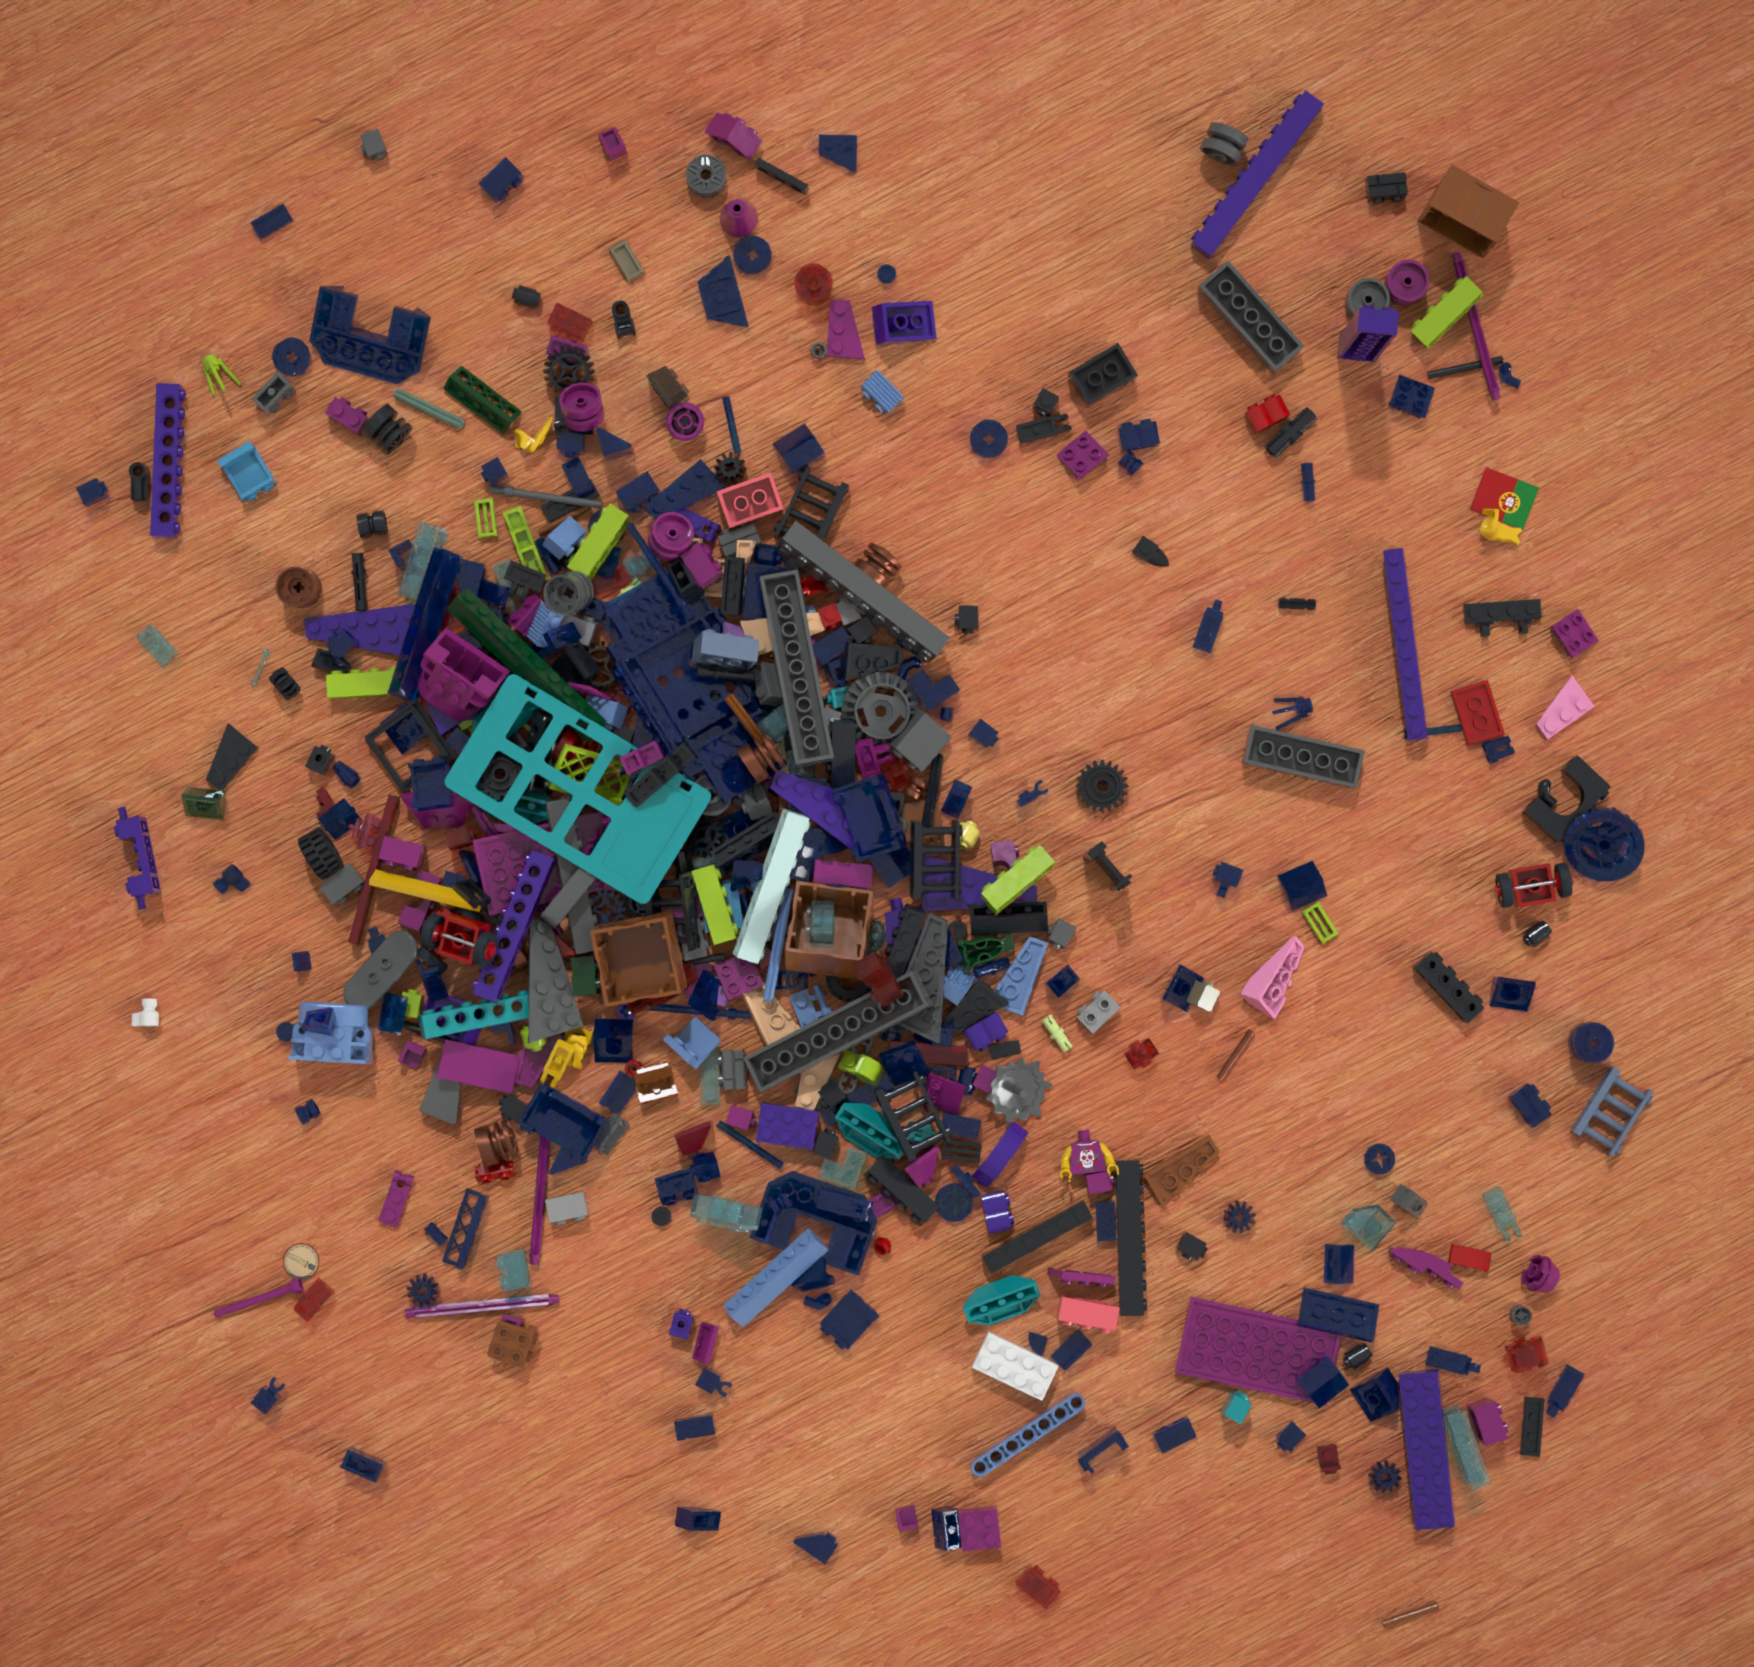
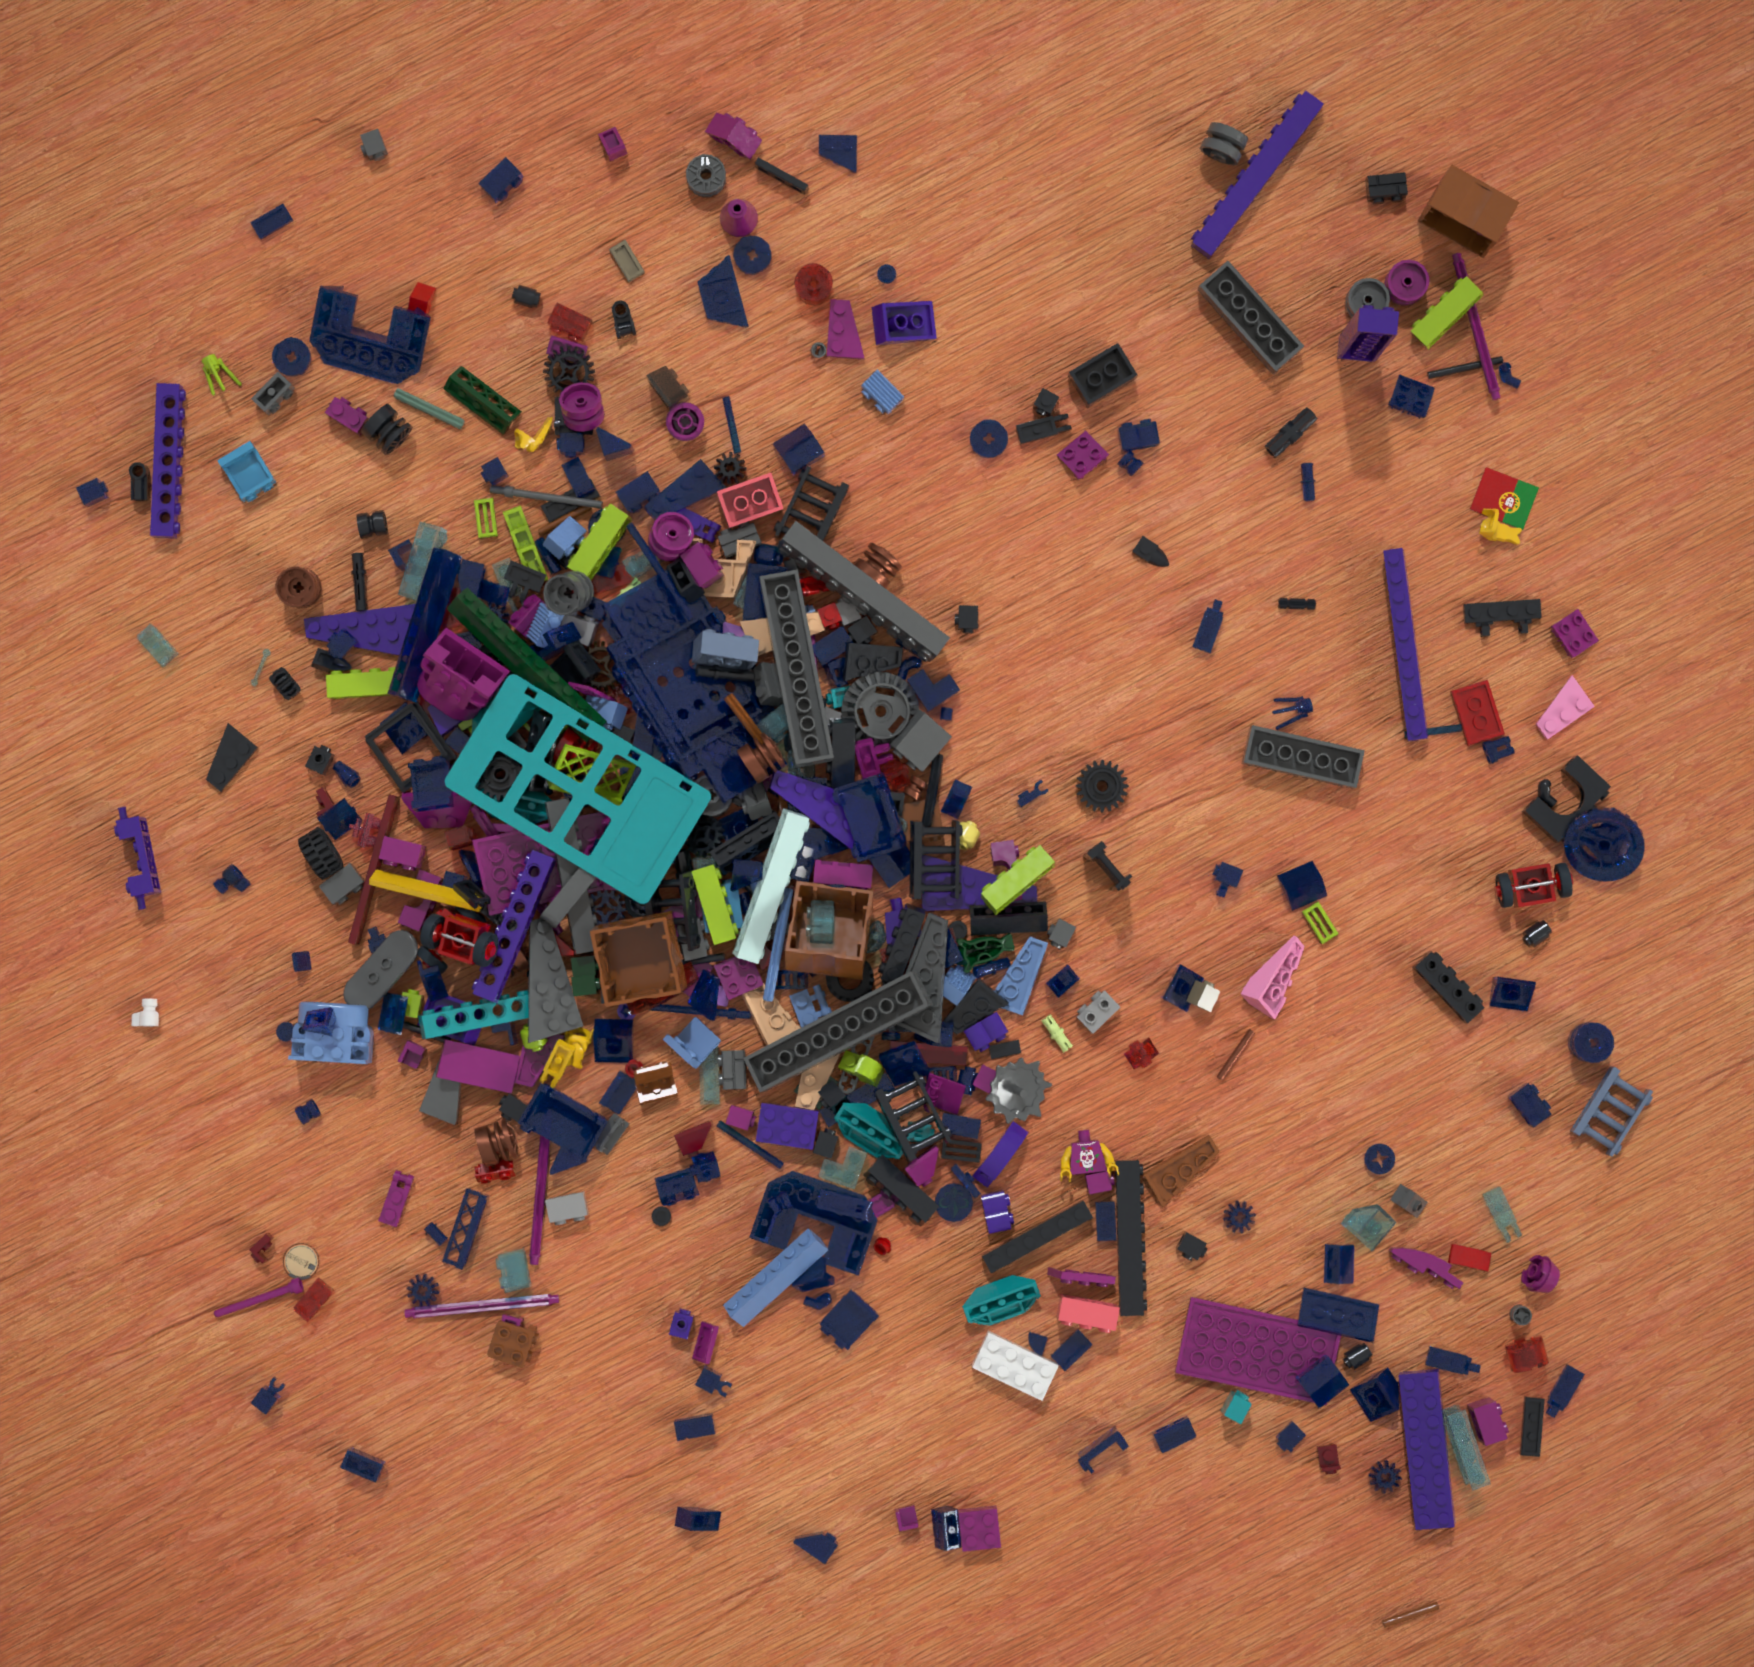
(204, 803): clear green slope -> none
(263, 1244): none -> dark red bracket
(421, 297): none -> red slope
(642, 757): magenta slope -> none
(660, 774): black slope -> none
(725, 1213): clear light blue brick -> none
(732, 585): black tile -> none
(879, 977): clear red brick -> none
(984, 734): clear blue brick -> none
(1032, 1425): medium blue beam -> none
(1038, 1585): clear red brick -> none
(1267, 414): red brick -> none

